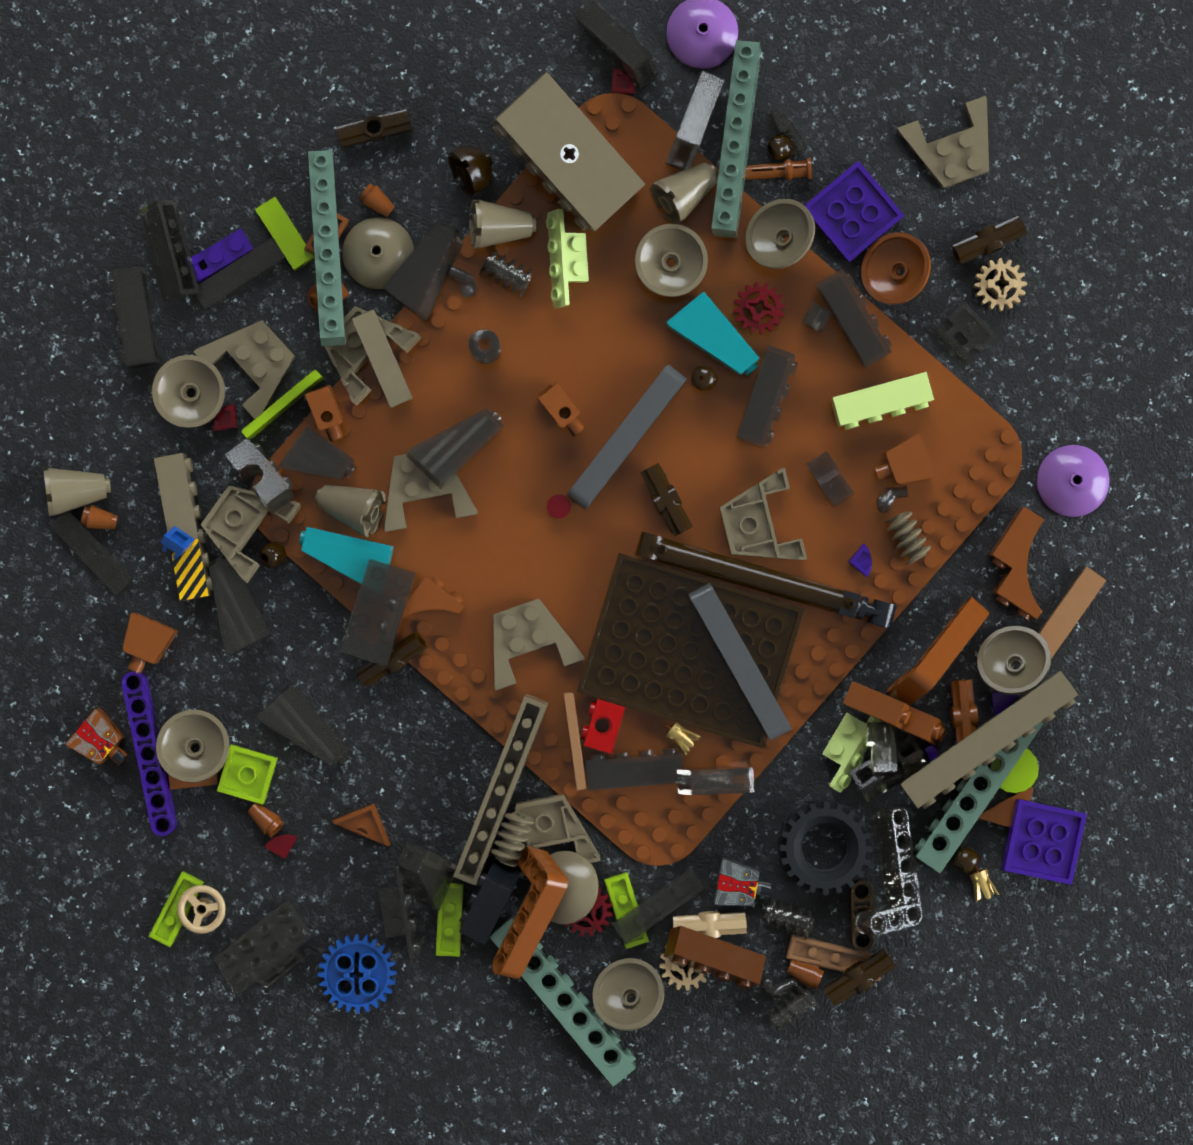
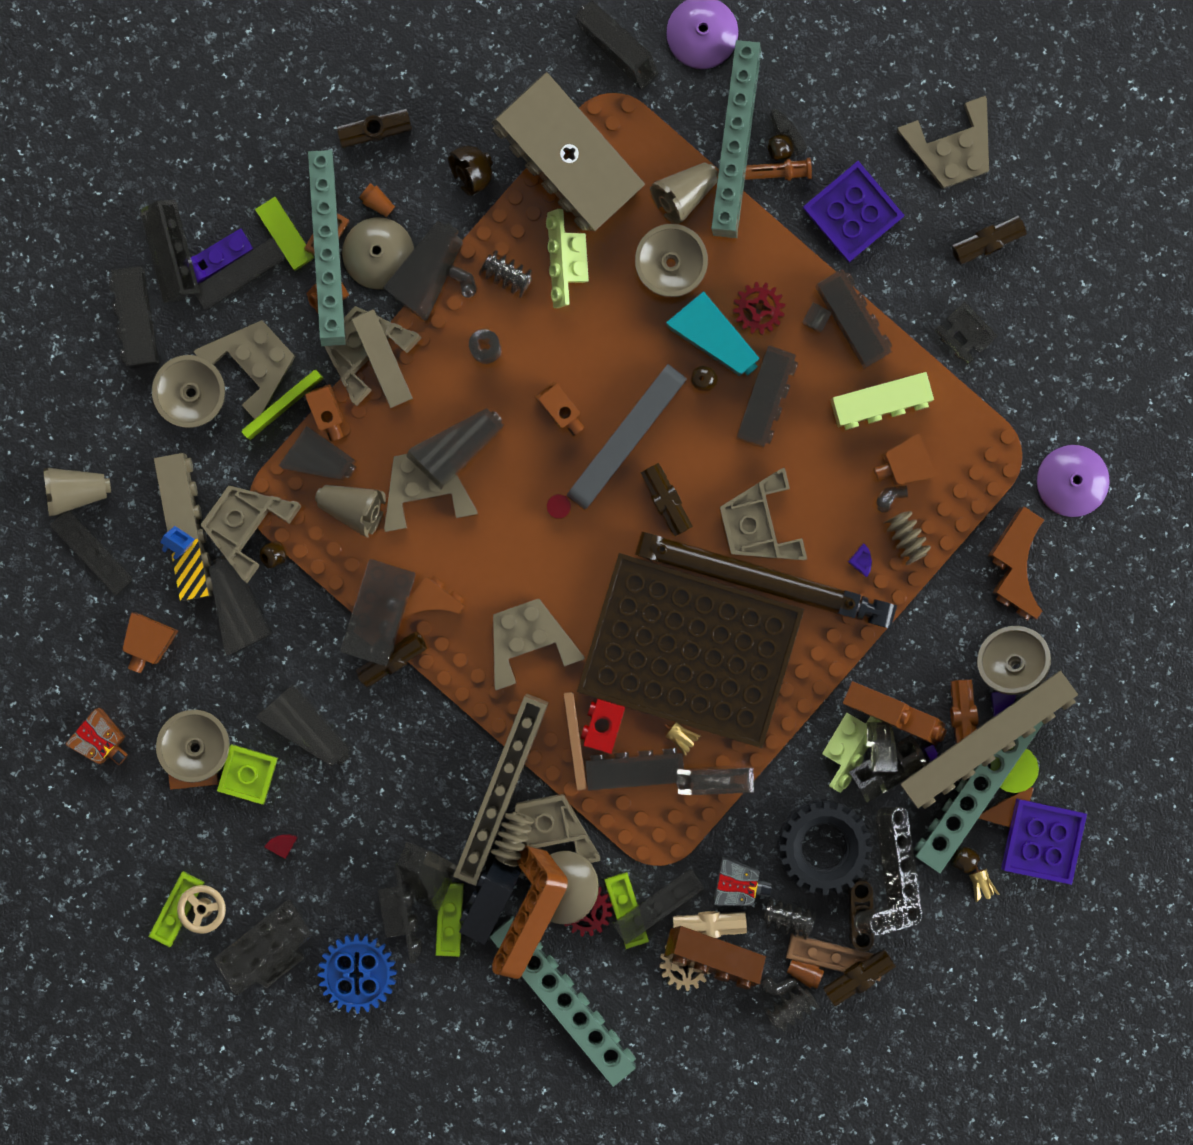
(98, 518): dark orange cone -> none
(145, 765): dark purple beam -> none
(226, 419): dark red tile -> none
(248, 461): clear smoke arch -> none
(265, 819): dark orange cone -> none
(344, 552): teal slope -> none
(365, 823): dark orange tile -> none
(498, 224): dark tan cone -> none
(618, 984): dark tan dish -> none
(622, 83): dark red tile -> none
(695, 121): clear smoke slope -> none
(739, 661): dark grey beam -> none
(772, 226): dark tan dish -> none
(830, 479): clear smoke slope -> none
(885, 261): dark orange dish -> none
(940, 654): dark orange beam -> none
(1010, 284): tan gear -> none
(1071, 608): medium nougat tile -> none

